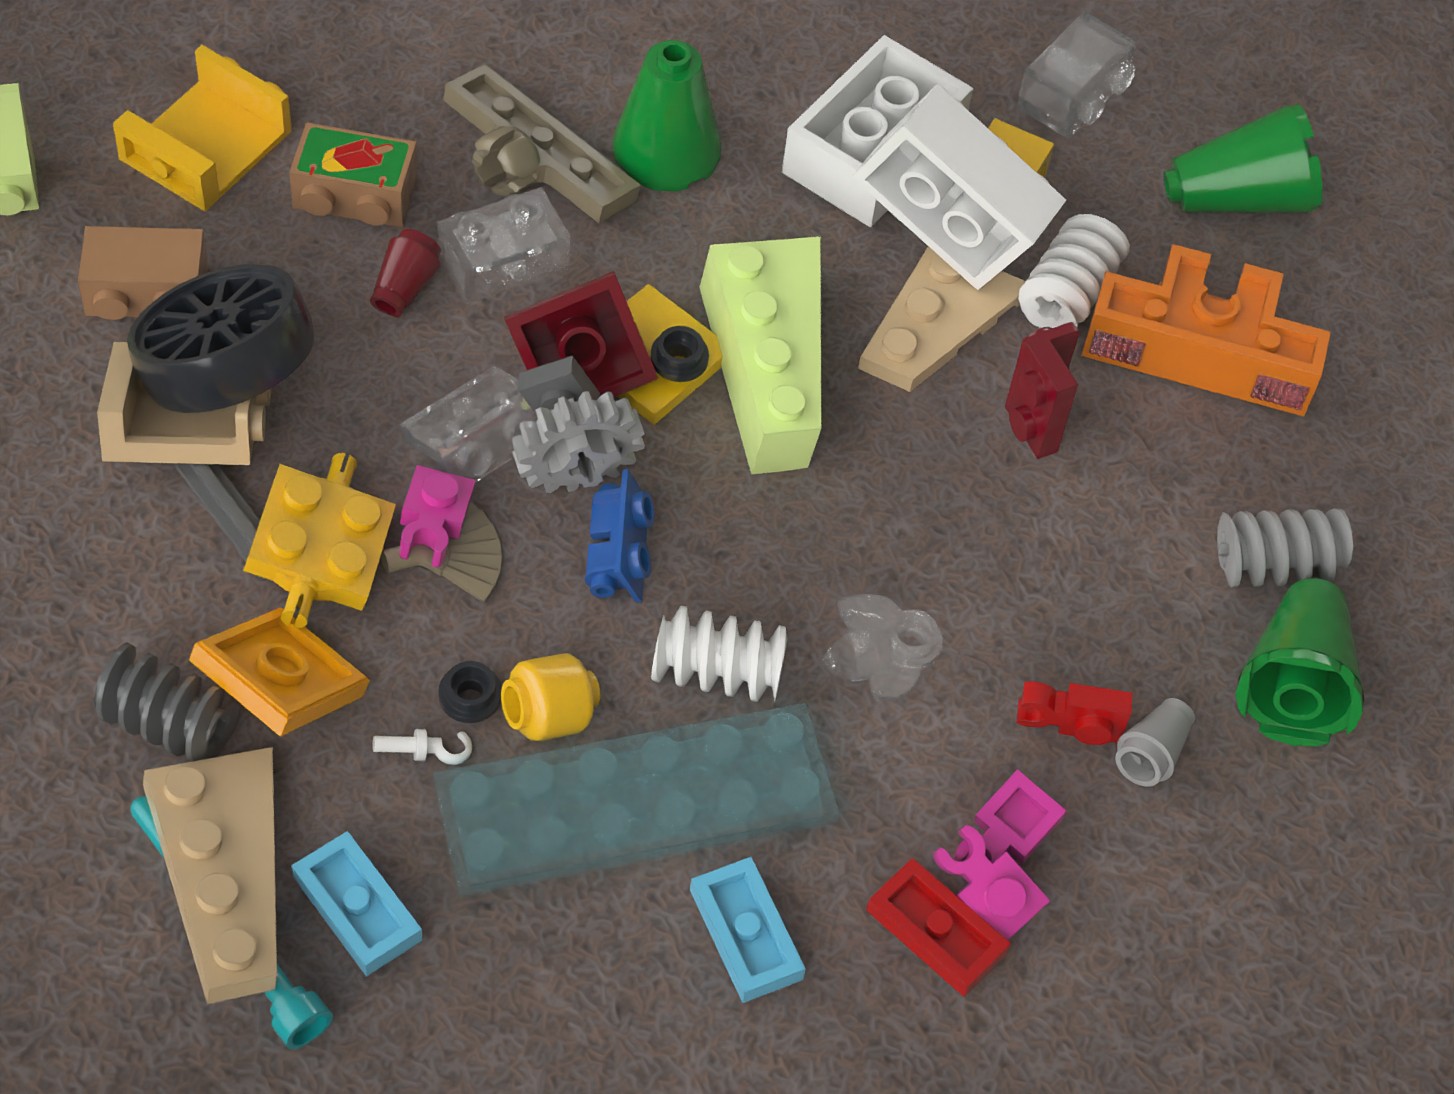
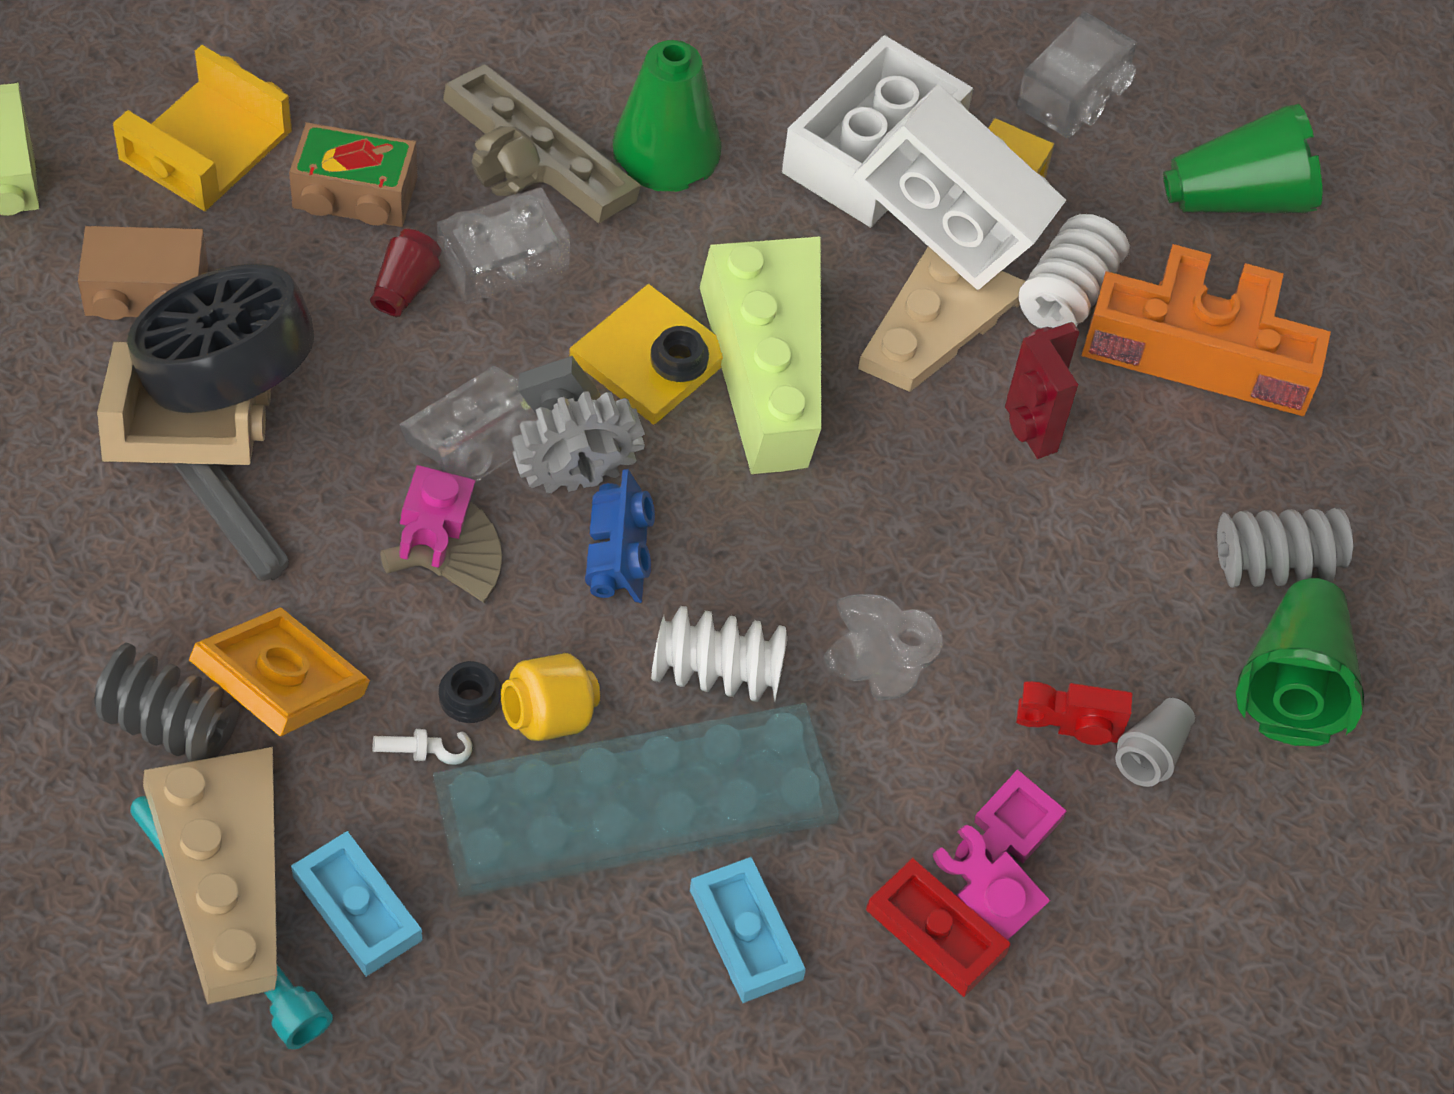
(319, 539): yellow plate -> none
(591, 326): dark red slope -> none

